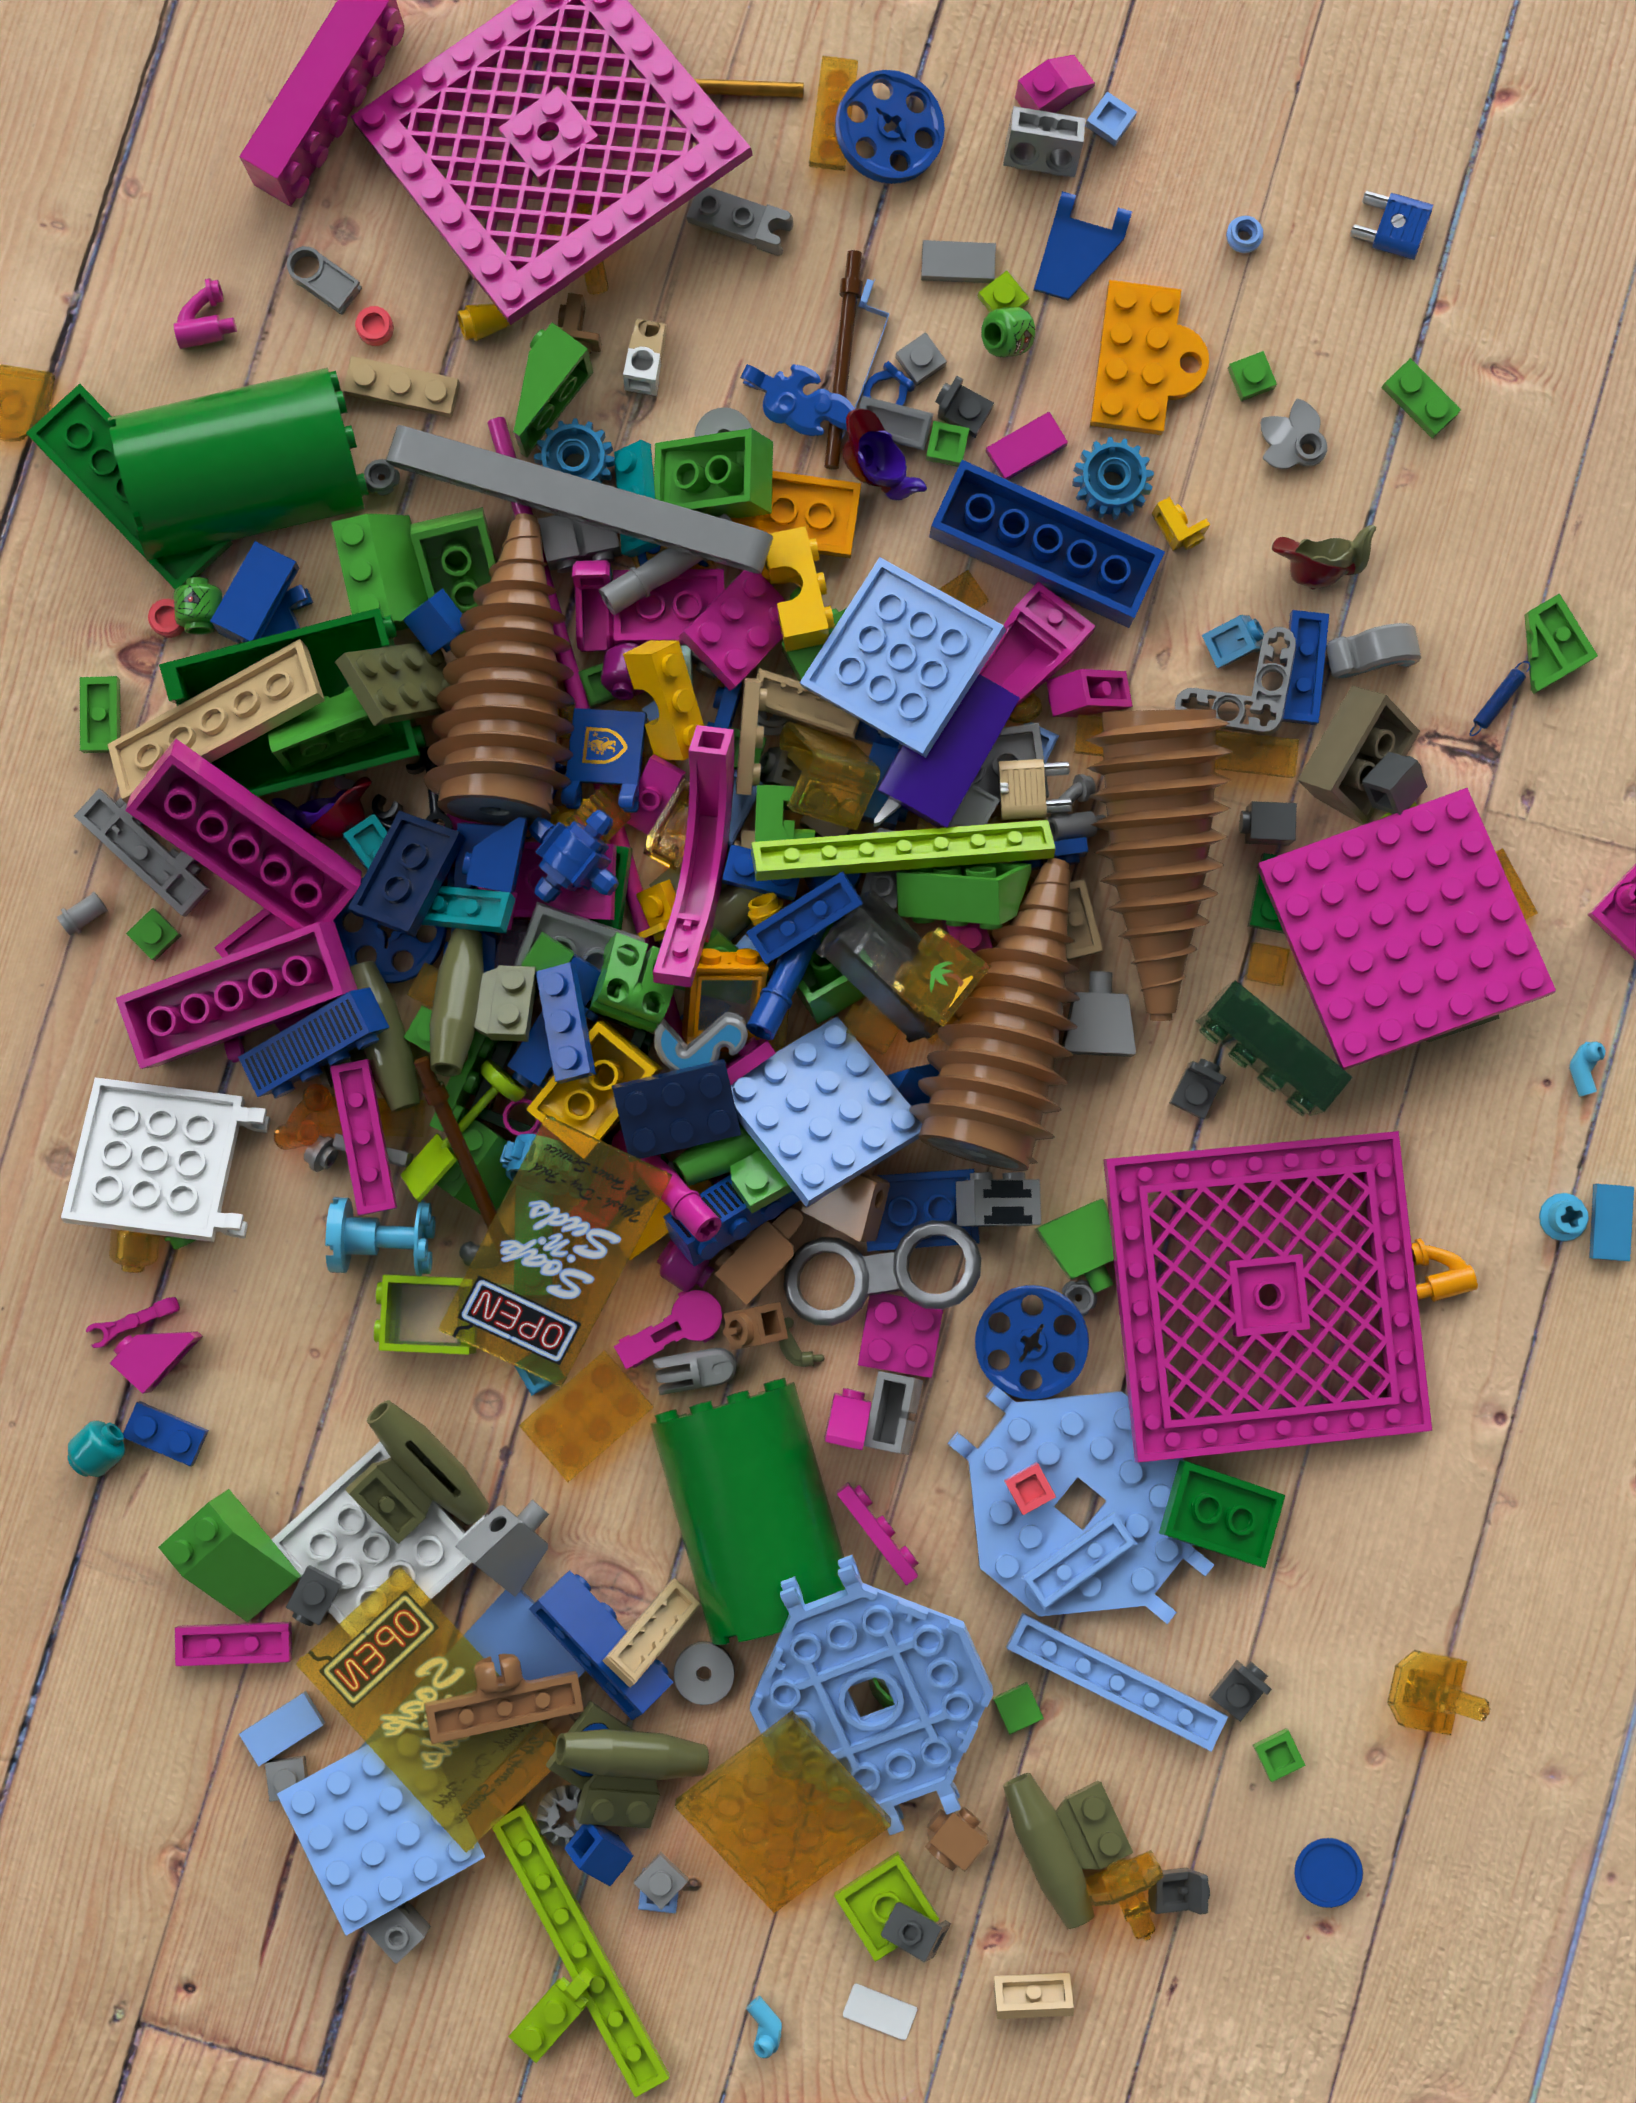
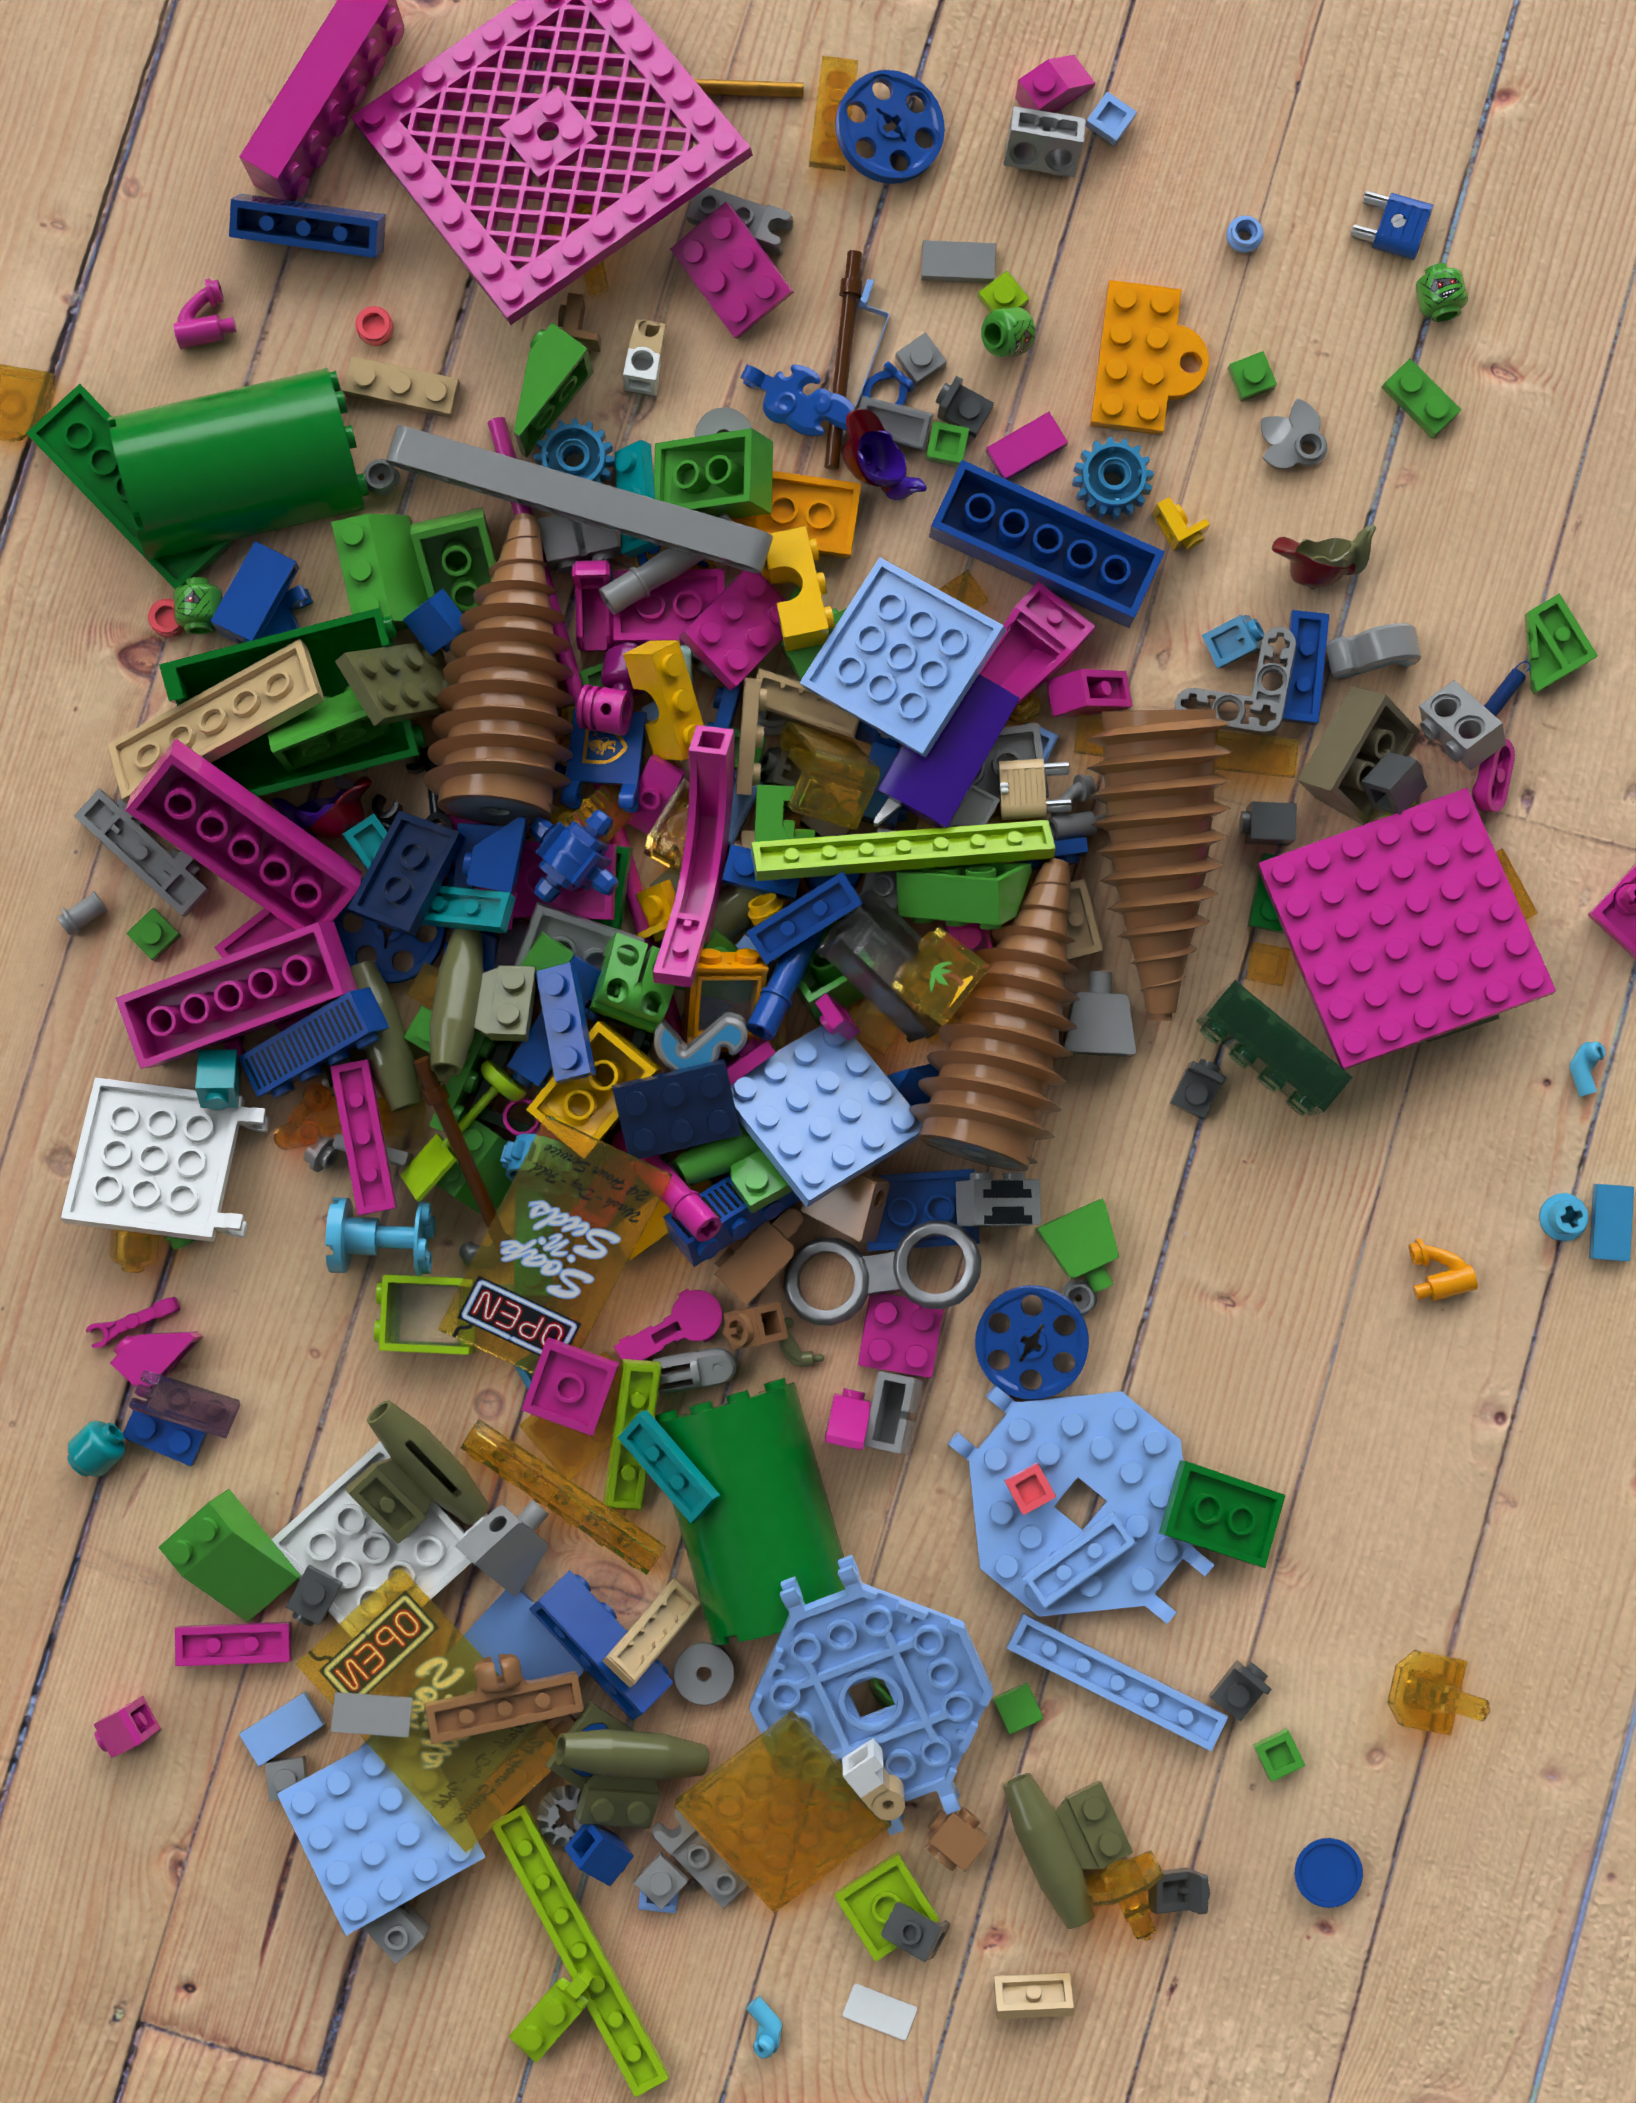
(99, 713): bright green plate -> none
(126, 1727): none -> dark pink slope
(185, 1404): none -> clear purple hinge
(218, 1079): none -> teal brick
(307, 225): none -> blue brick
(329, 283): light grey piece -> none
(371, 1714): none -> light grey tile
(480, 321): yellow cone -> none
(562, 1497): none -> clear yellow plate
(570, 1386): none -> dark pink plate
(605, 709): none -> dark pink piece
(636, 1394): none -> lime tile
(668, 1466): none -> teal plate
(679, 1271): magenta head -> none
(700, 1860): none -> light grey plate
(731, 270): none -> dark pink plate
(836, 1018): none -> dark pink plate
(872, 1783): none -> leg
(879, 1532): dark pink plate -> none
(1076, 249): blue flag -> none
(1396, 1301): dark pink plate -> none
(1441, 292): none -> bright green head
(1465, 720): none -> light grey brick
(1494, 779): none -> dark pink plate

